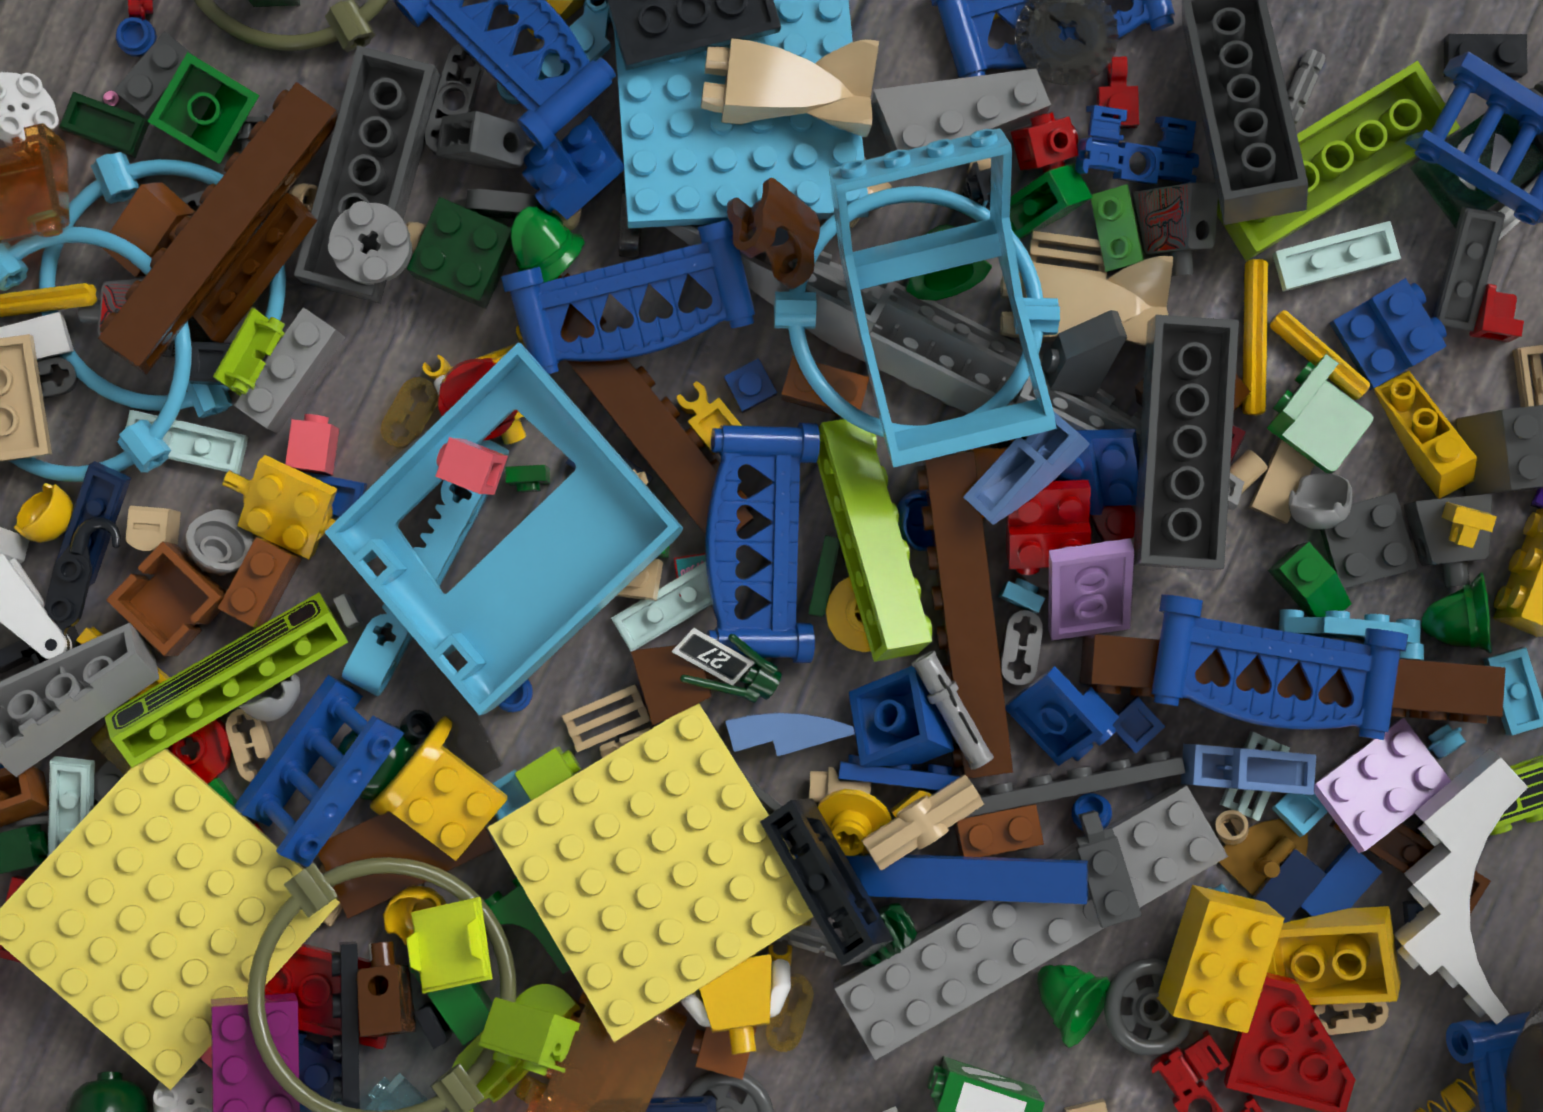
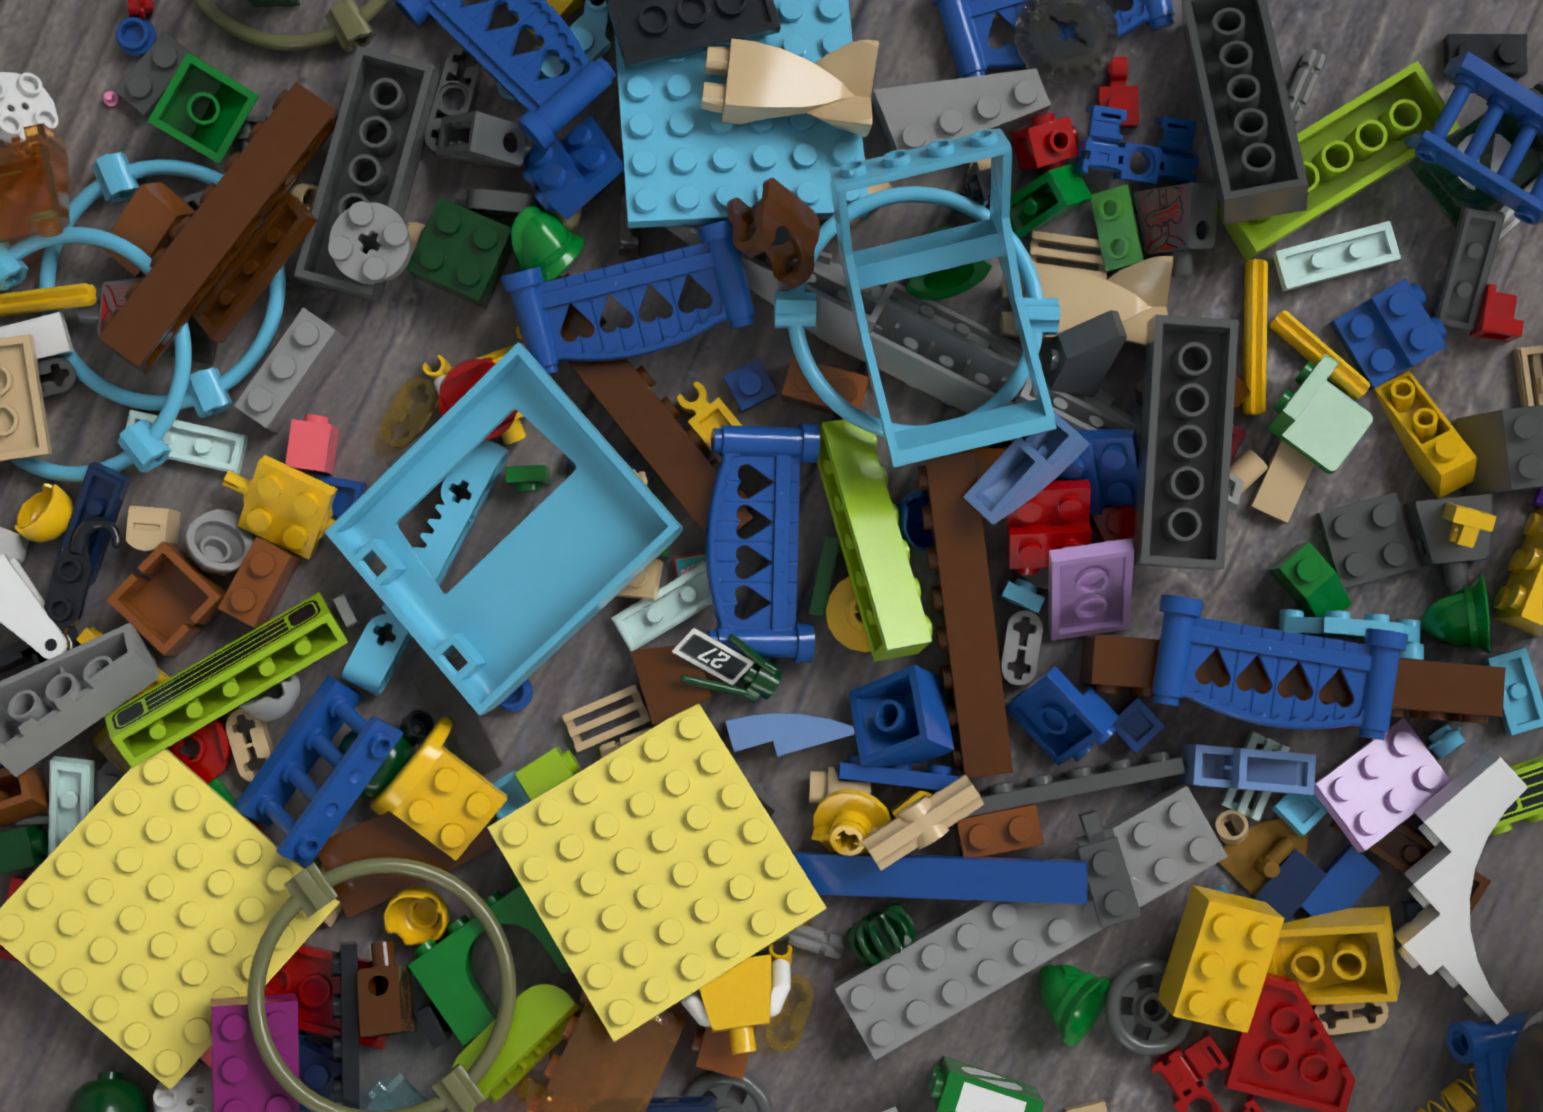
(104, 124): dark green tile -> none
(205, 361): black tile -> none
(245, 355): lime hinge -> none
(449, 945): neon yellow piece -> none
(470, 465): coral brick -> none
(527, 1035): lime hinge -> none
(826, 881): black brick -> none
(944, 695): light grey pin -> none
(1092, 802): blue plate -> none
(1321, 501): light grey hair -> none

